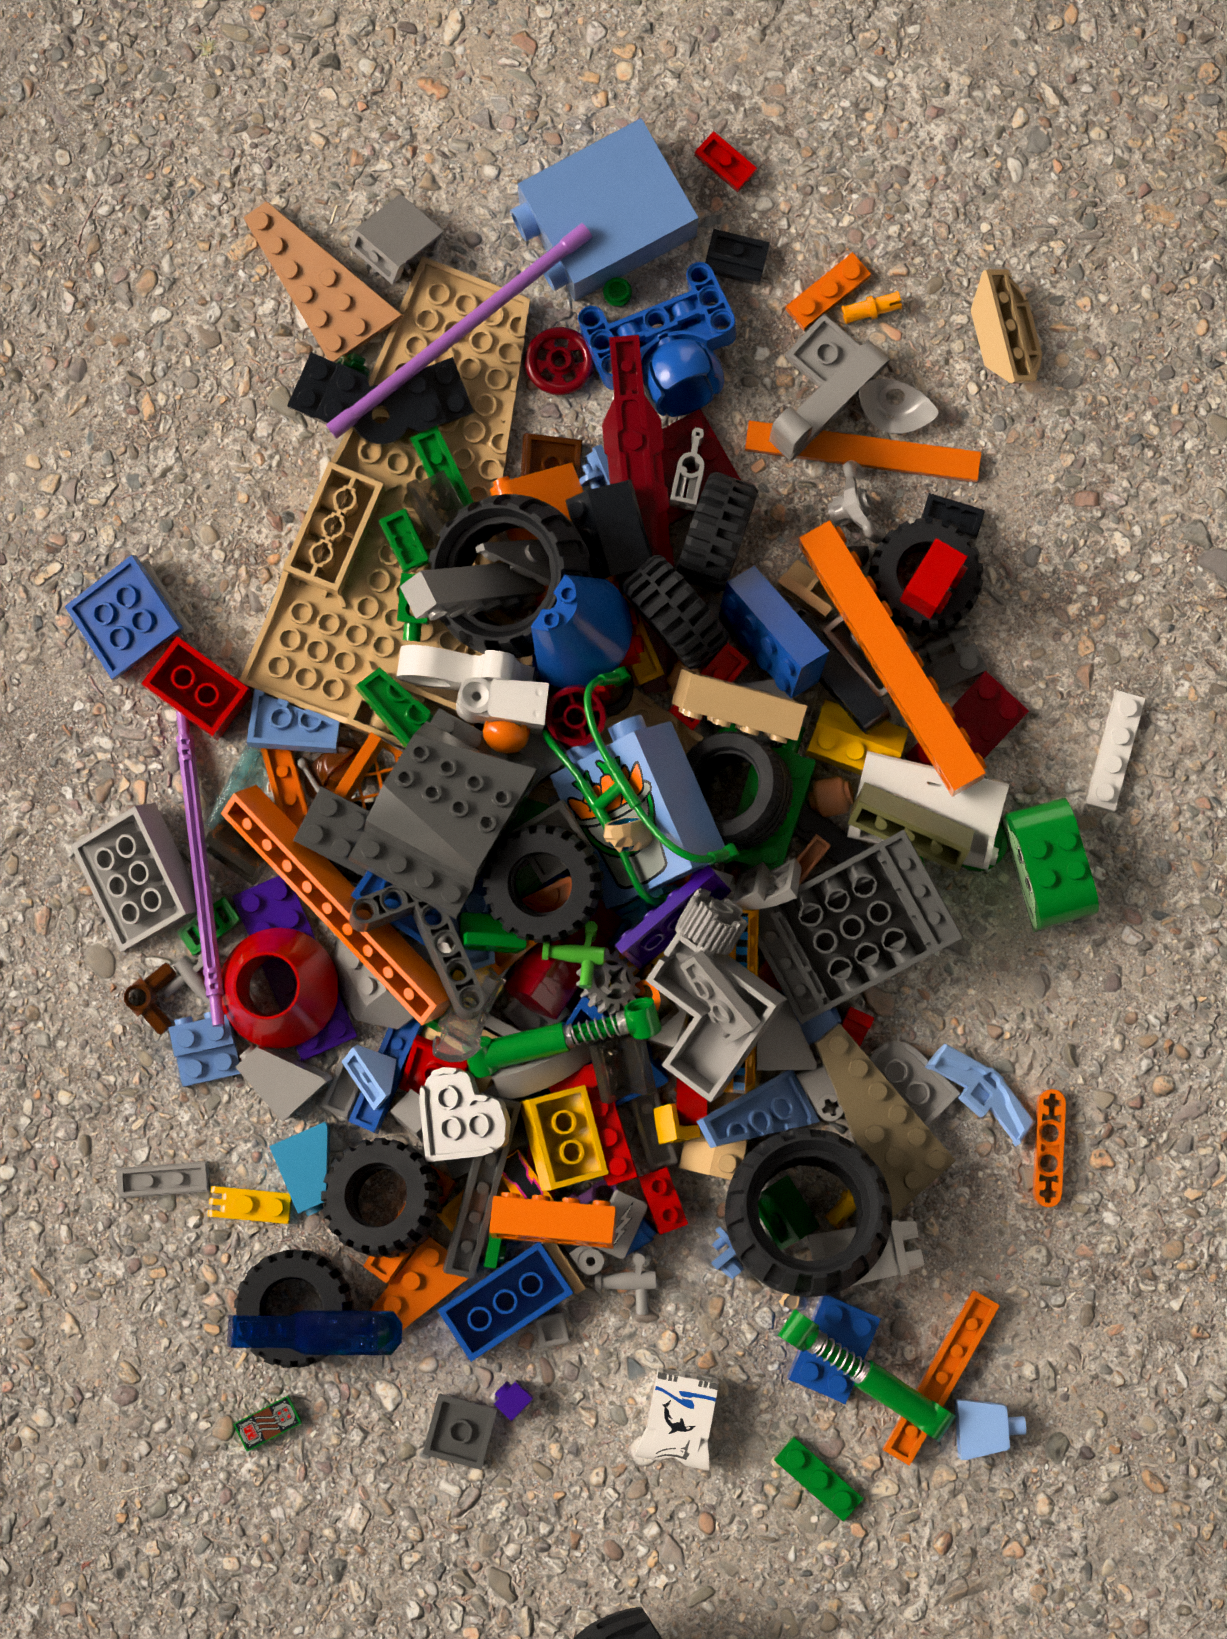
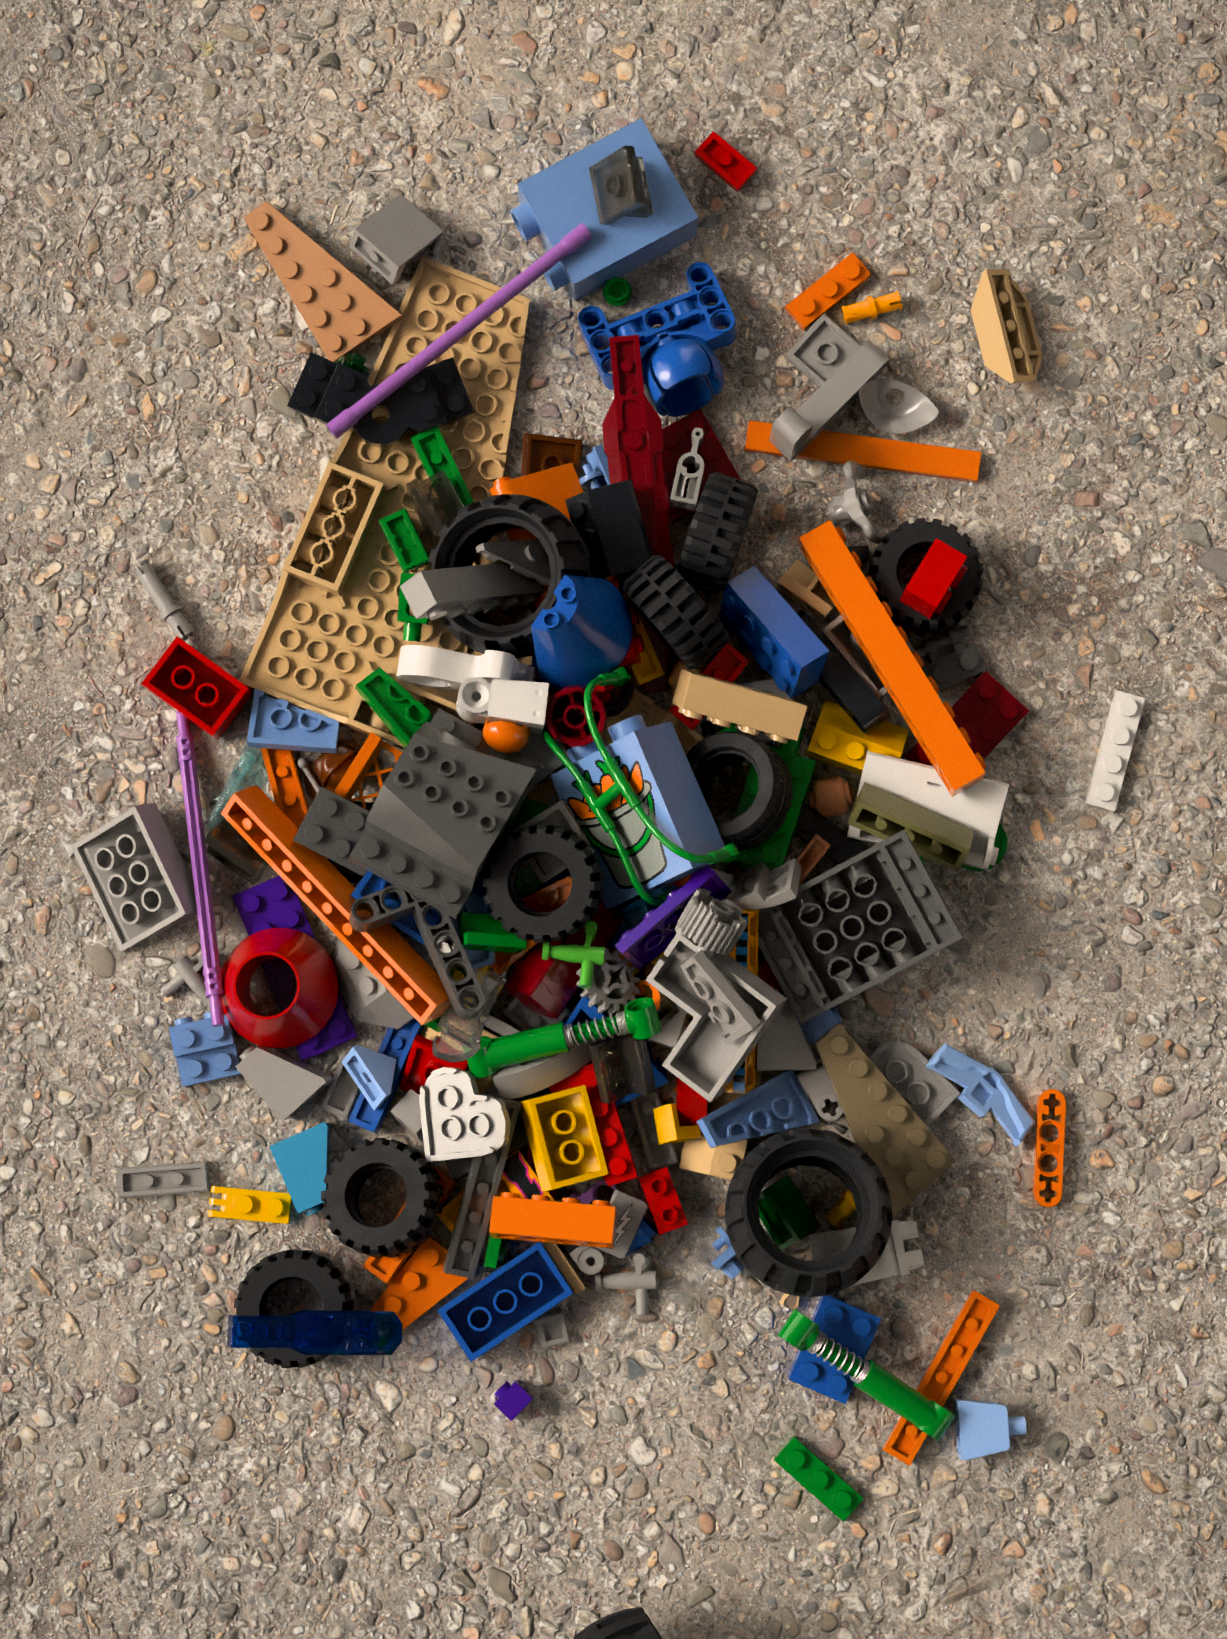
(124, 617): blue plate -> none
(151, 986): reddish brown axle -> none
(230, 912): green slope -> none
(267, 1423): tile -> none
(460, 1431): dark grey plate -> none
(535, 367): dark red plate -> none
(621, 186): none -> clear smoke bracket
(627, 834): tan rock -> none
(680, 1418): white piece -> none
(737, 256): black plate -> none
(857, 1024): red leg -> none
(964, 516): black plate -> none
(1051, 864): green brick -> none

